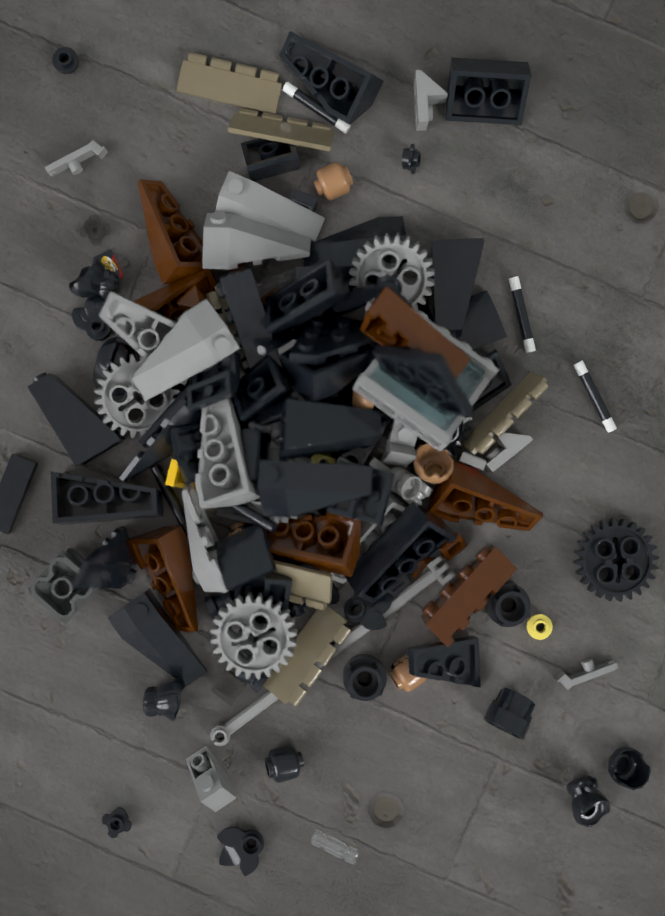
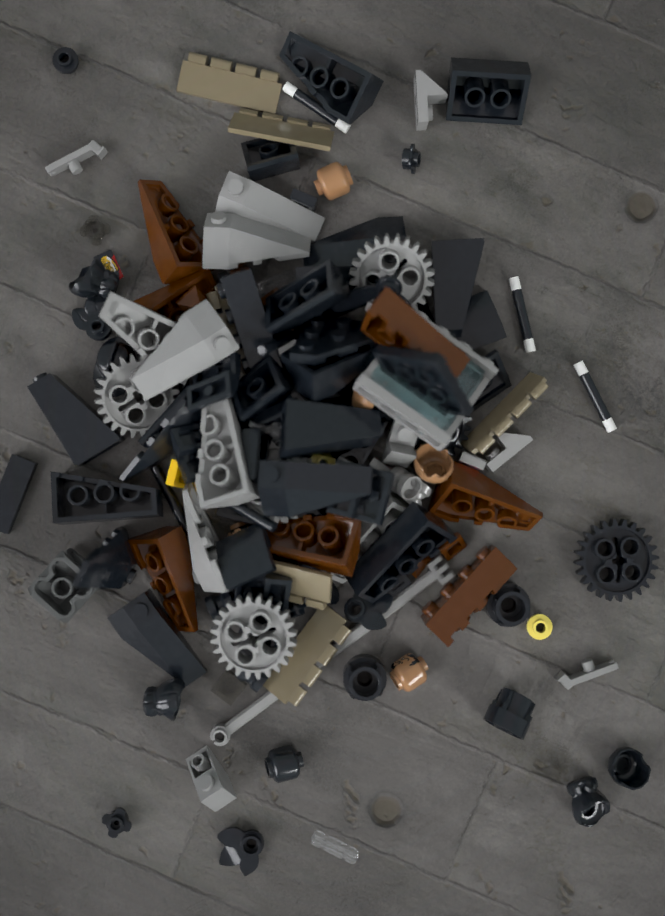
(453, 664): black wing -> none

